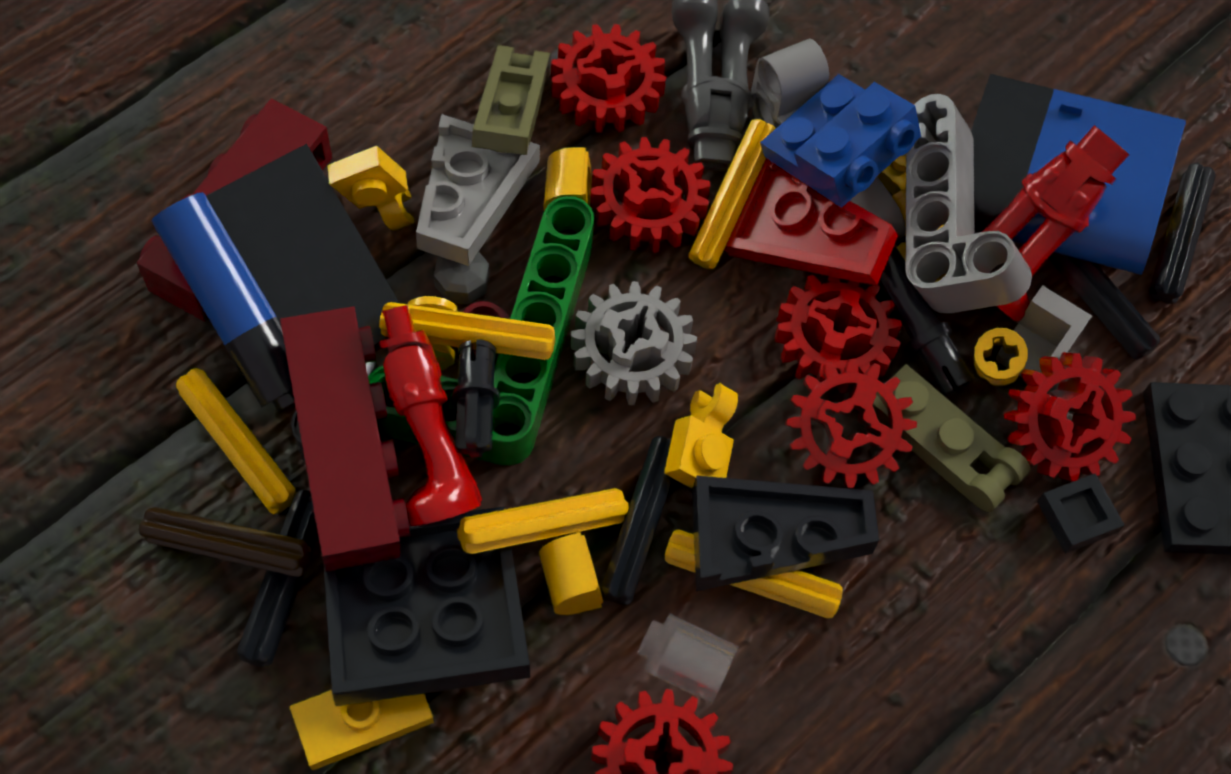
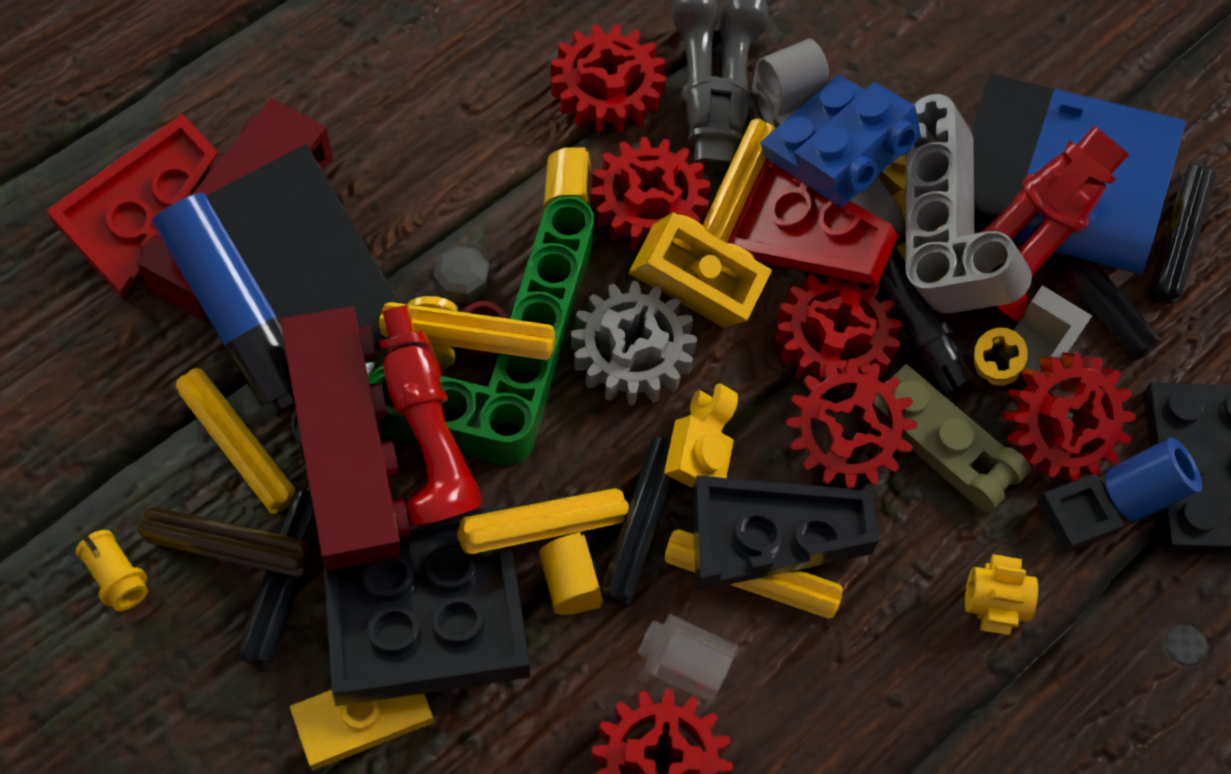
(114, 210): none -> red wing
(119, 581): none -> yellow pin
(373, 180): yellow plate -> none
(468, 192): light grey wing -> none
(475, 398): black axle -> none
(511, 101): olive plate -> none
(700, 270): none -> yellow brick
(1001, 594): none -> yellow gear
(1152, 480): none -> blue brick

